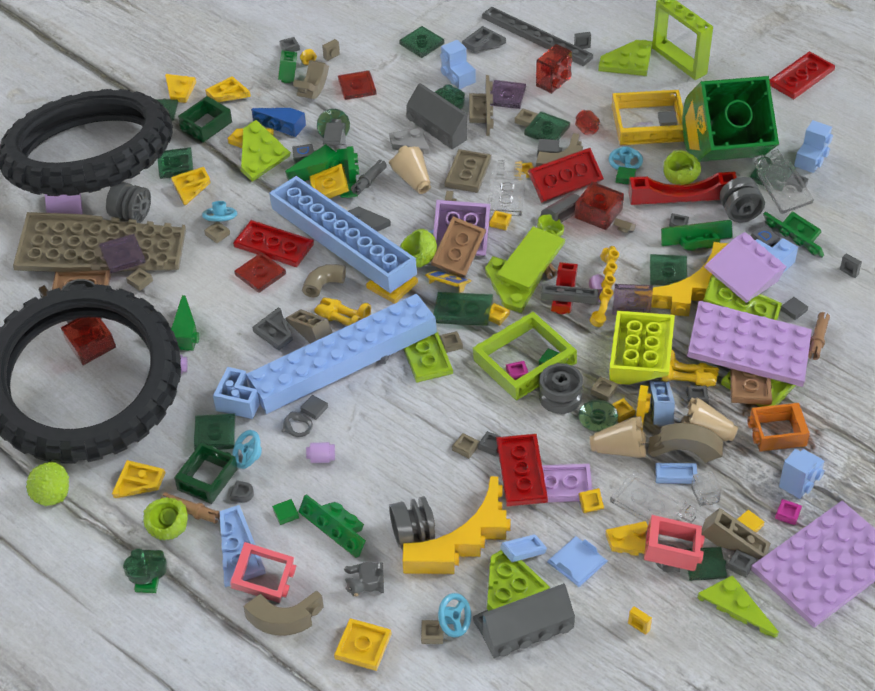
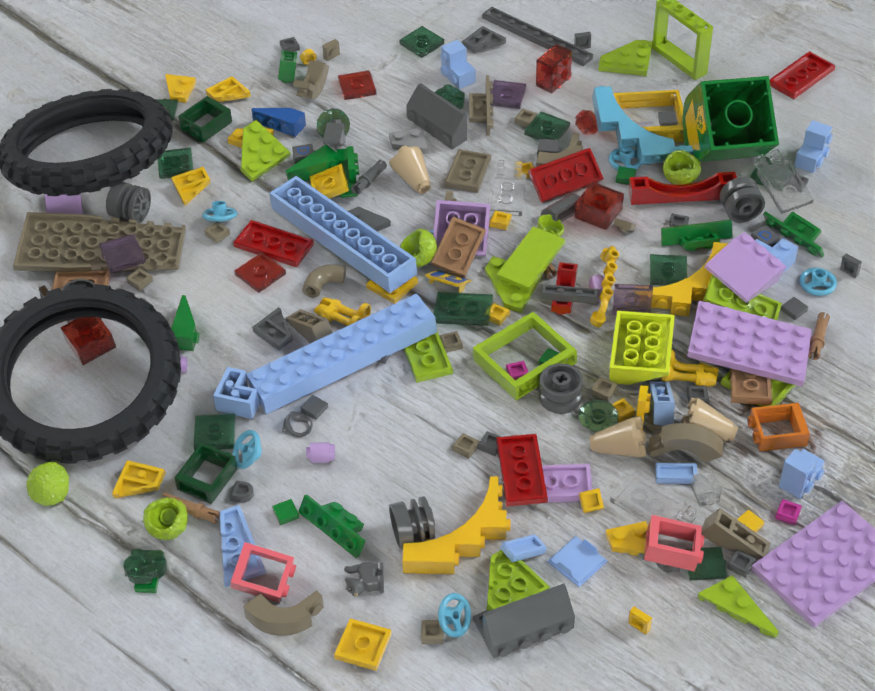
(610, 117): none -> medium azure arch
(818, 279): none -> medium azure piece

